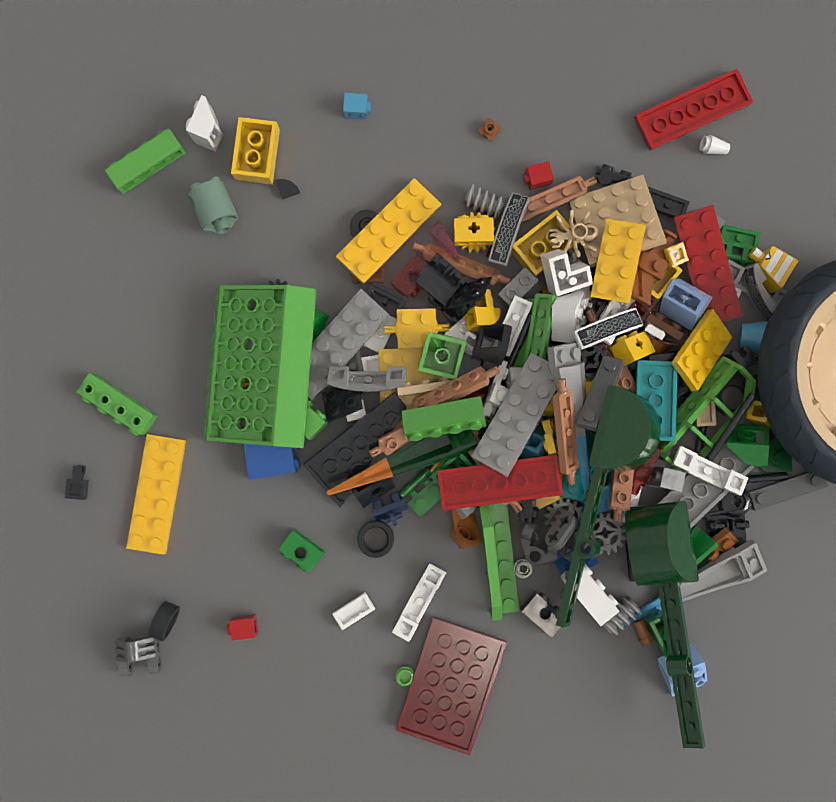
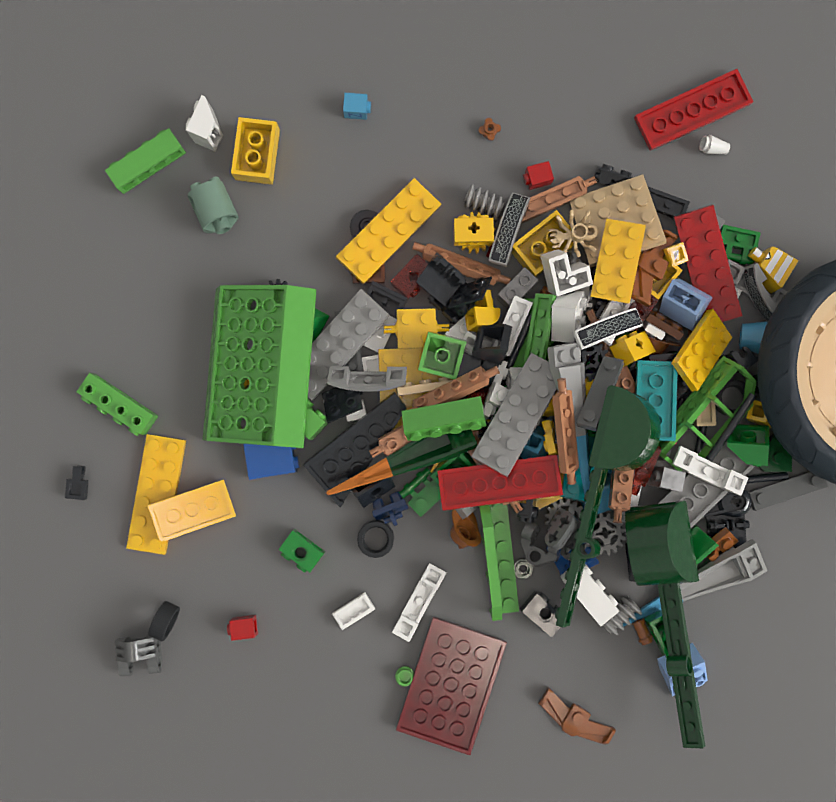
(191, 510): none -> yellow plate
(287, 188): black tile -> none
(442, 238): clear pink slope -> none
(575, 720): none -> dark orange plate

